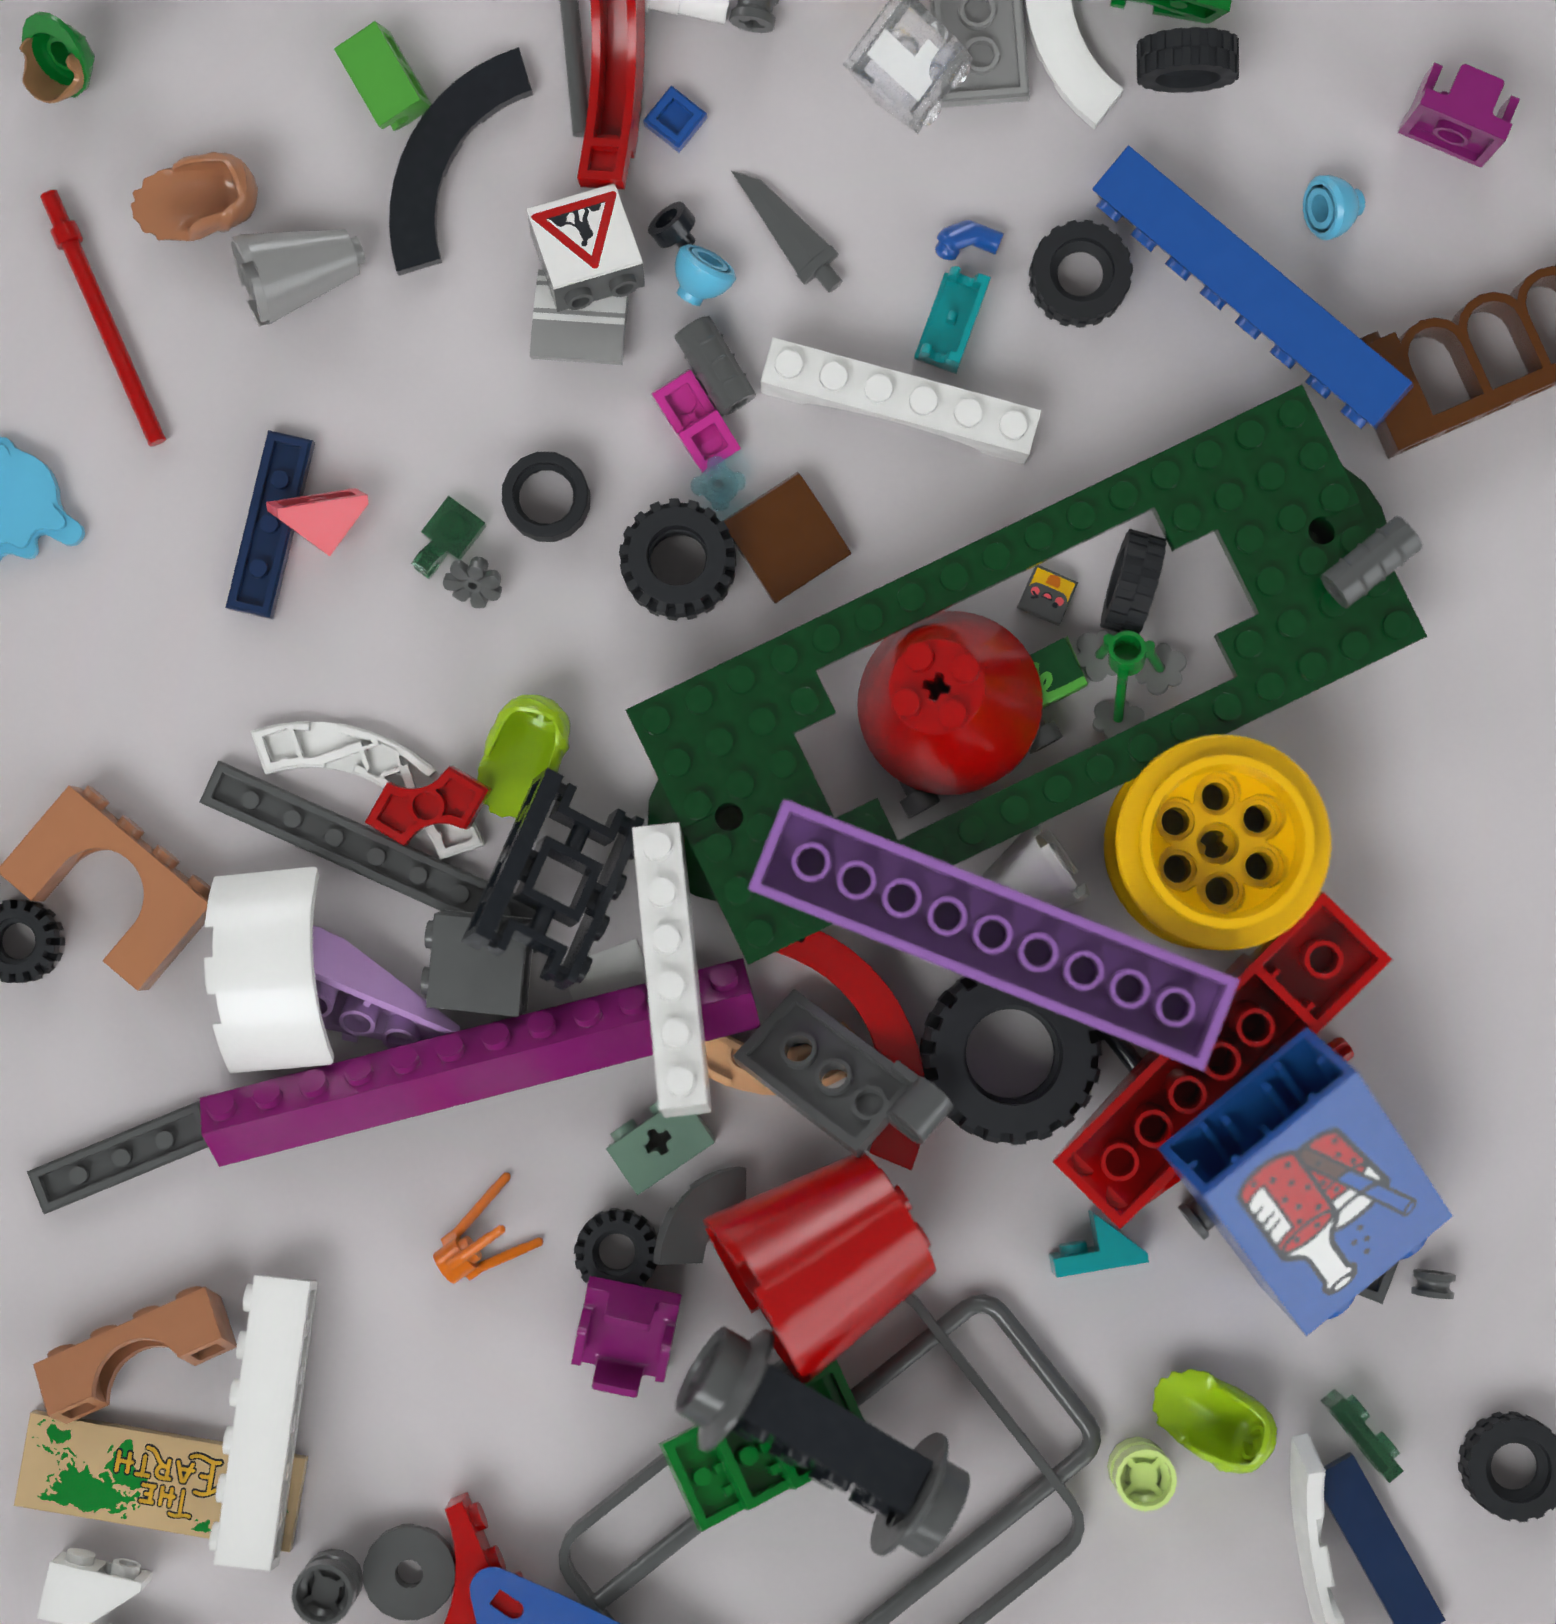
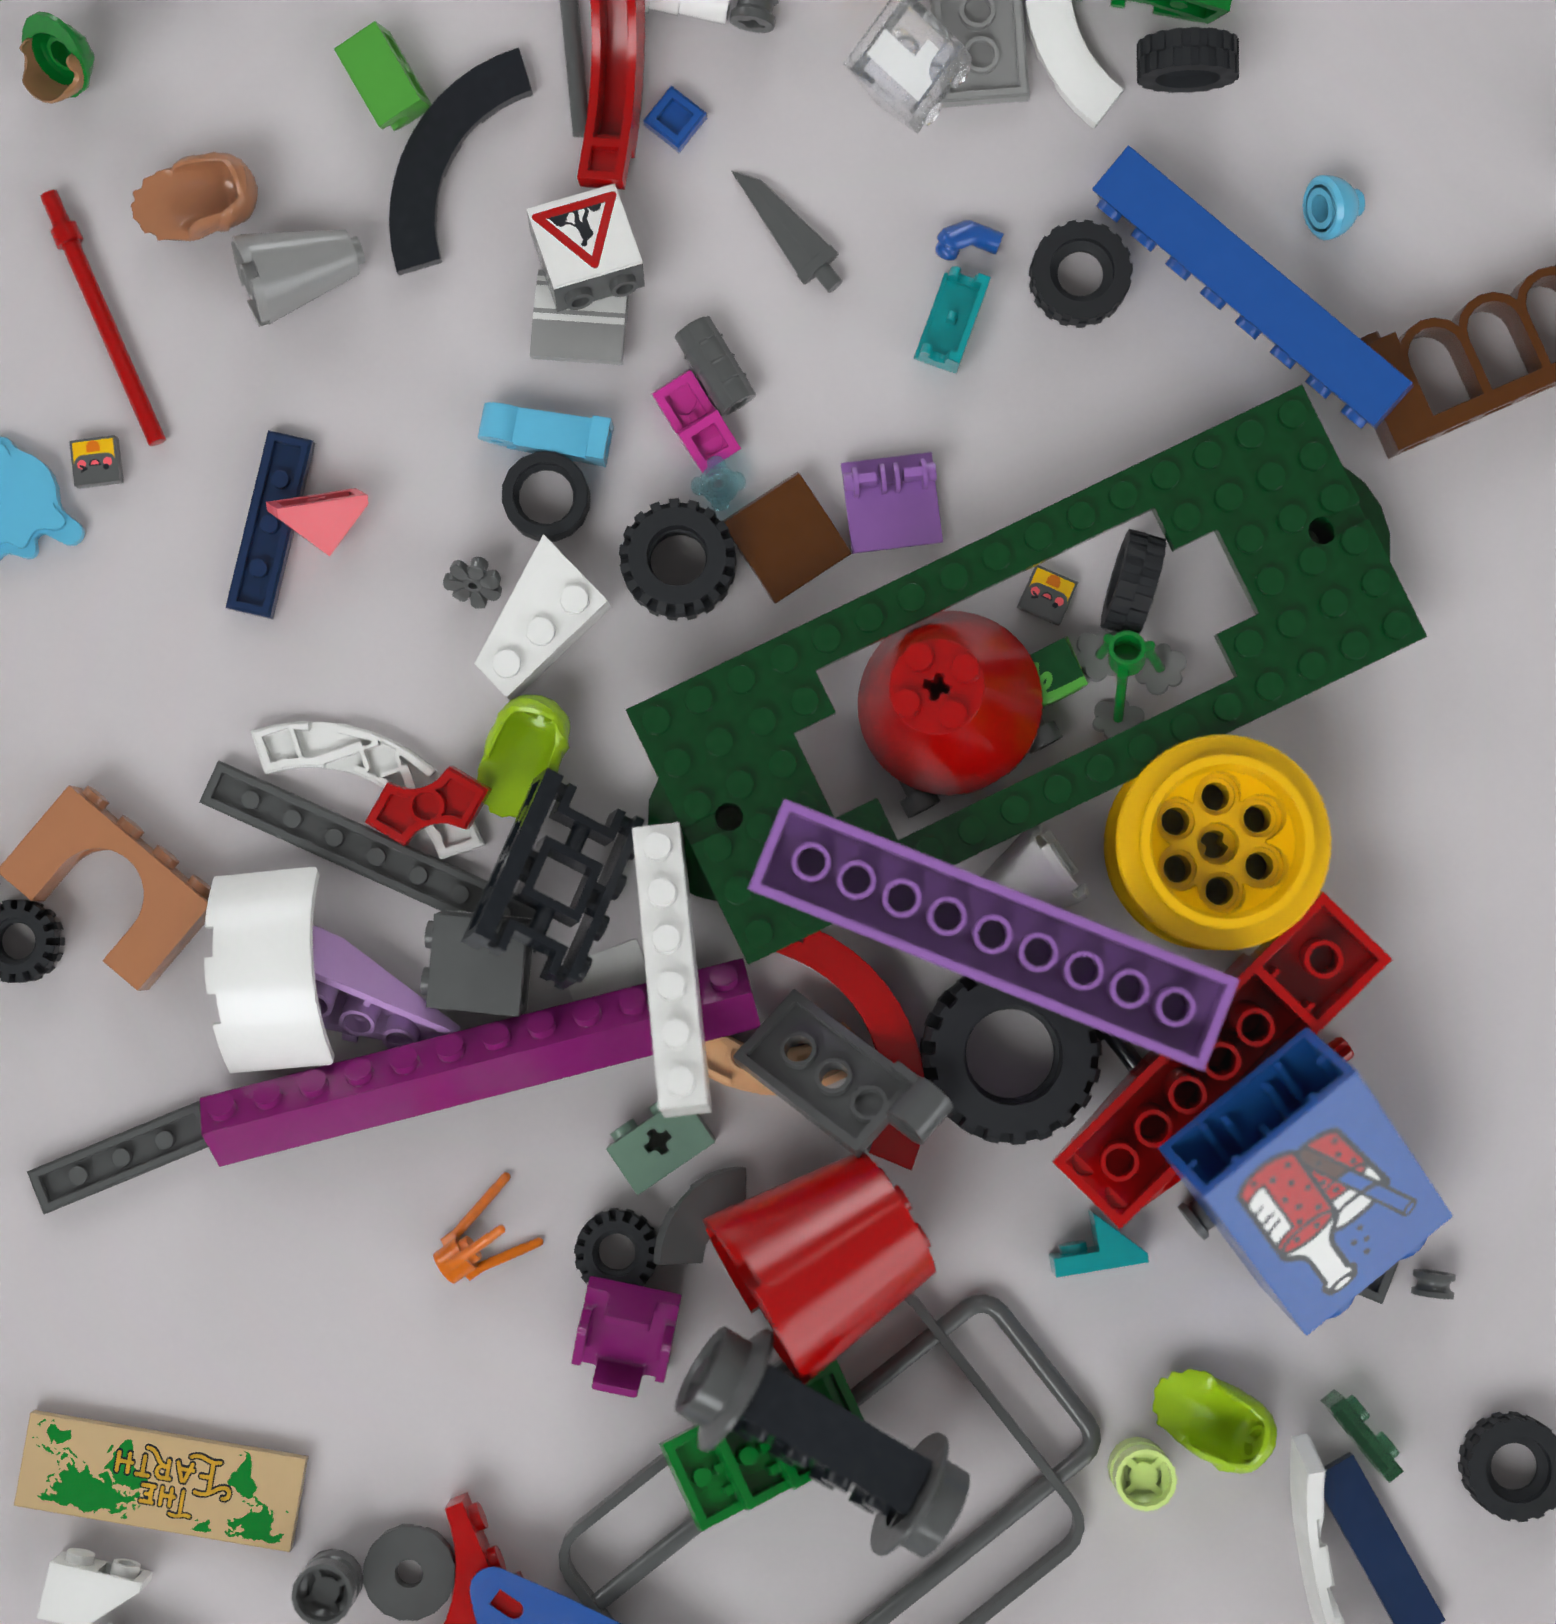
(81, 1376): nougat arch -> none
(96, 462): none -> dark grey tile
(265, 1422): white brick -> none
(450, 532): clear green plate -> none
(533, 431): none -> medium azure leg
(540, 620): none -> white wedge
(673, 226): black tile -> none
(701, 274): medium azure brick -> none
(844, 383): white arch -> none
(892, 502): none -> medium lavender hinge
(1371, 561): dark grey axle -> none
(1463, 118): magenta panel -> none

